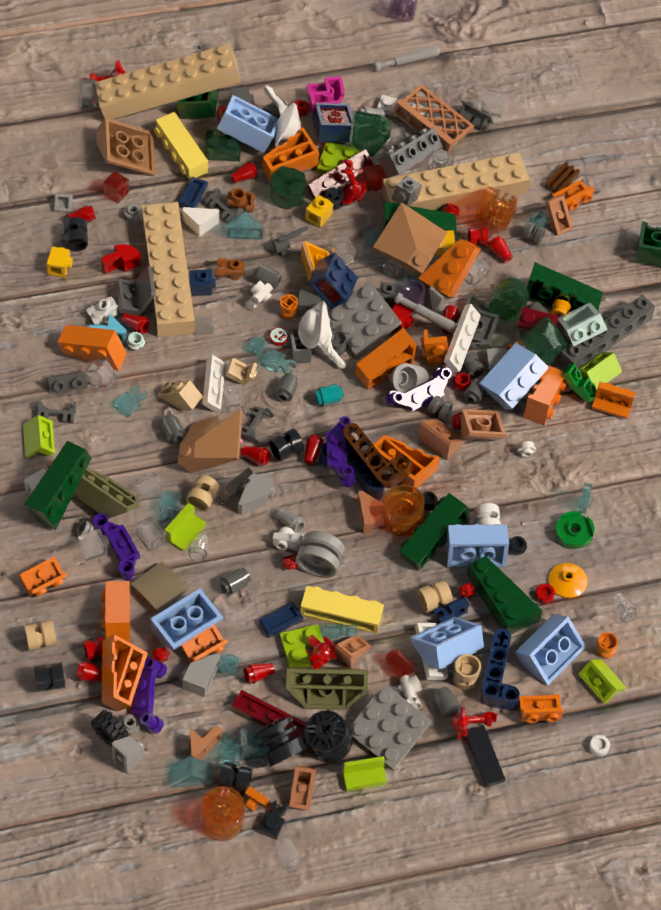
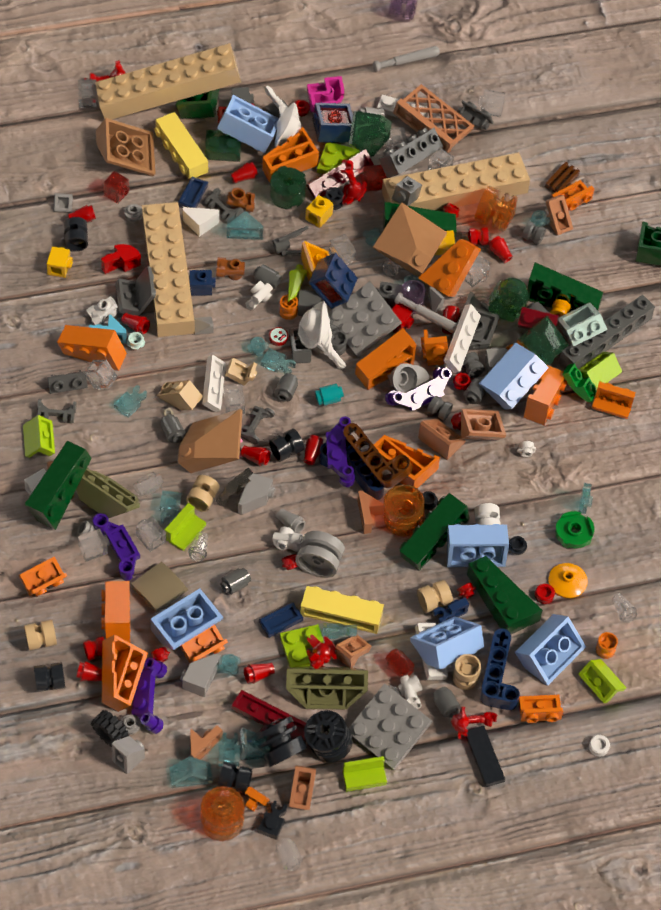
(296, 279): none -> lime bar

